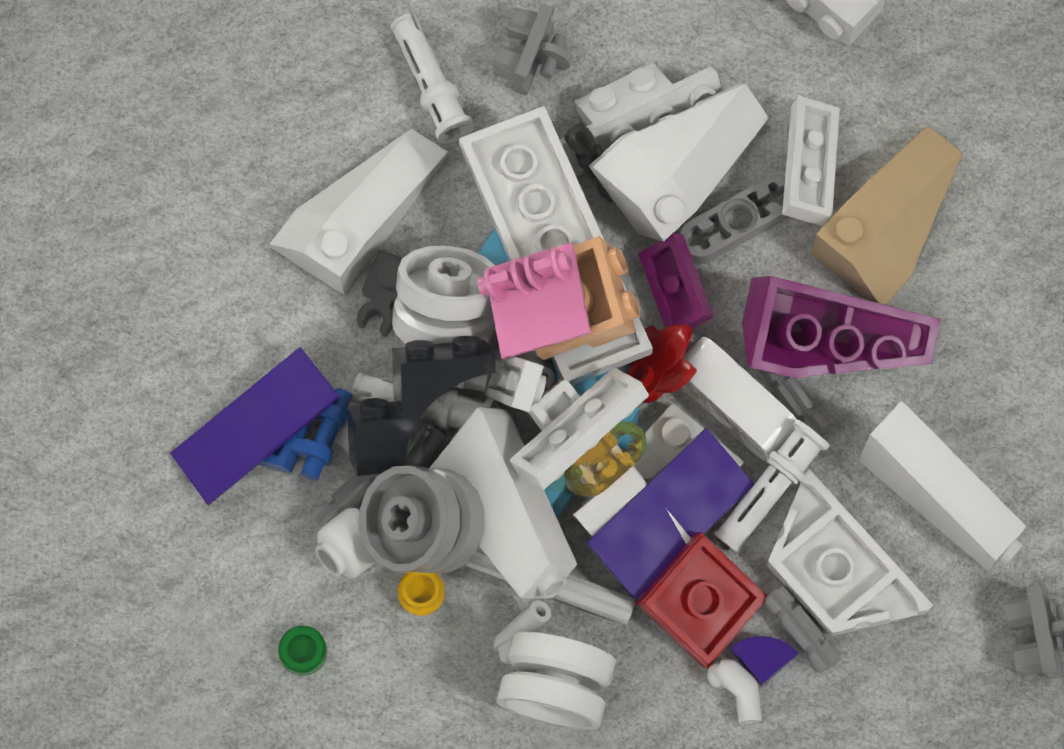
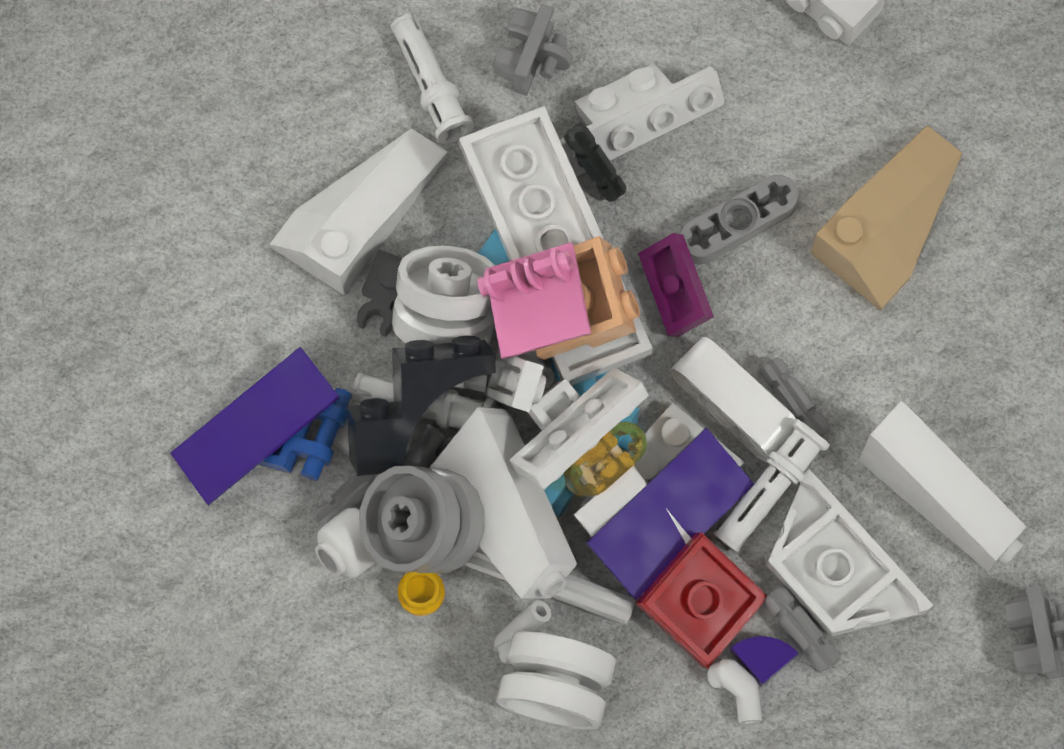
(302, 650): green tile -> none
(665, 368): red plate -> none
(674, 165): white wedge -> none
(811, 161): white plate -> none
(821, 332): magenta wedge -> none

